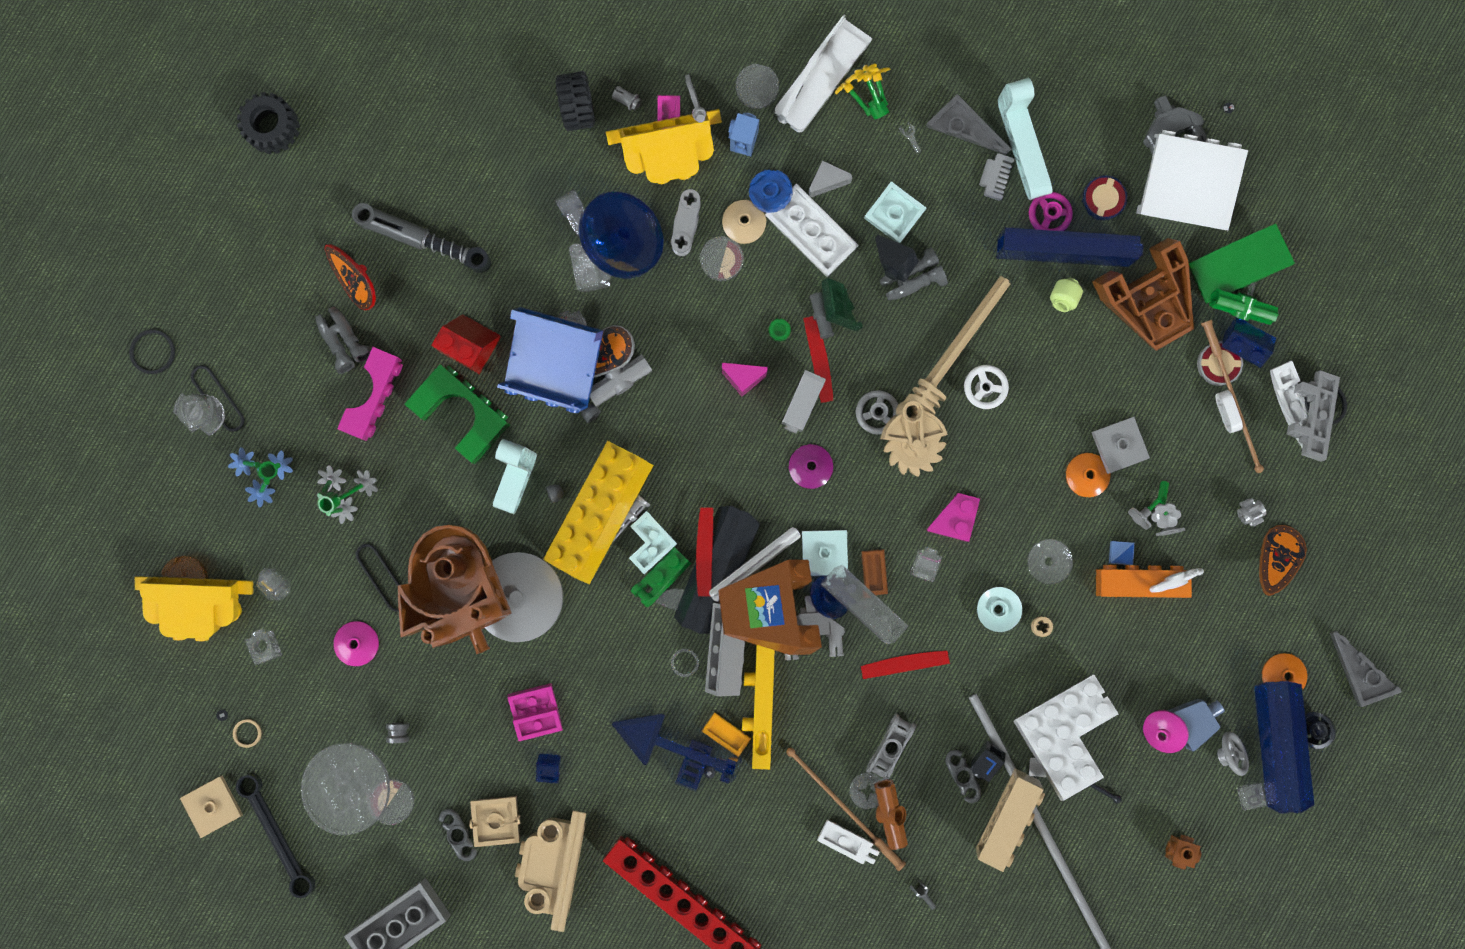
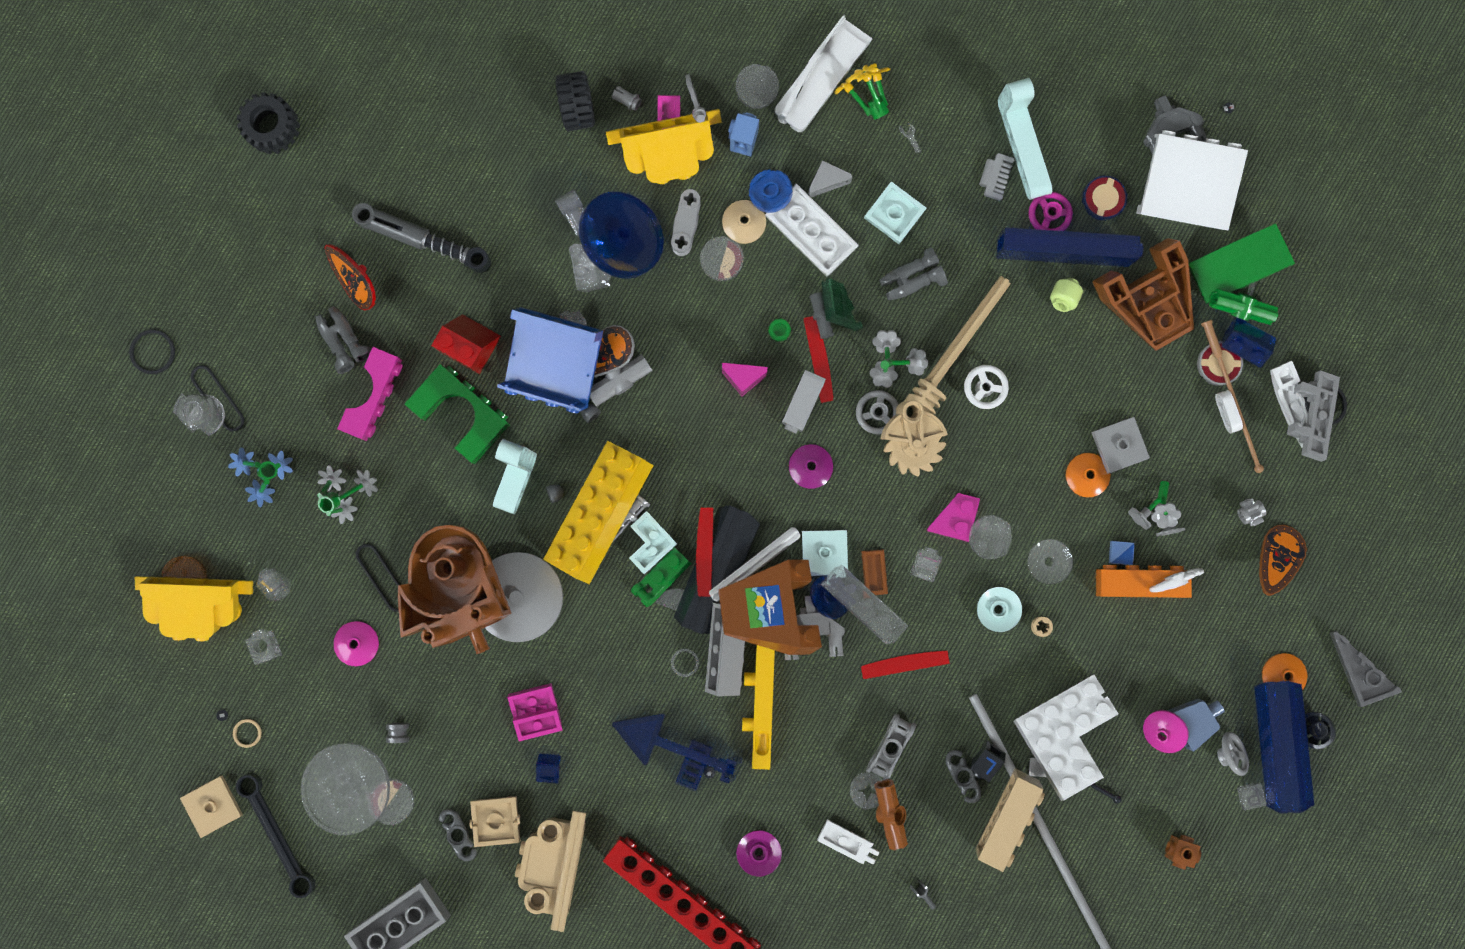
(726, 734): light orange tile -> none
(762, 864): none -> magenta dish
(878, 842): medium nougat piece -> none
(884, 372): none -> light grey plant
(896, 258): black slope -> none
(963, 123): flat silver wing -> none
(990, 537): none -> clear dish

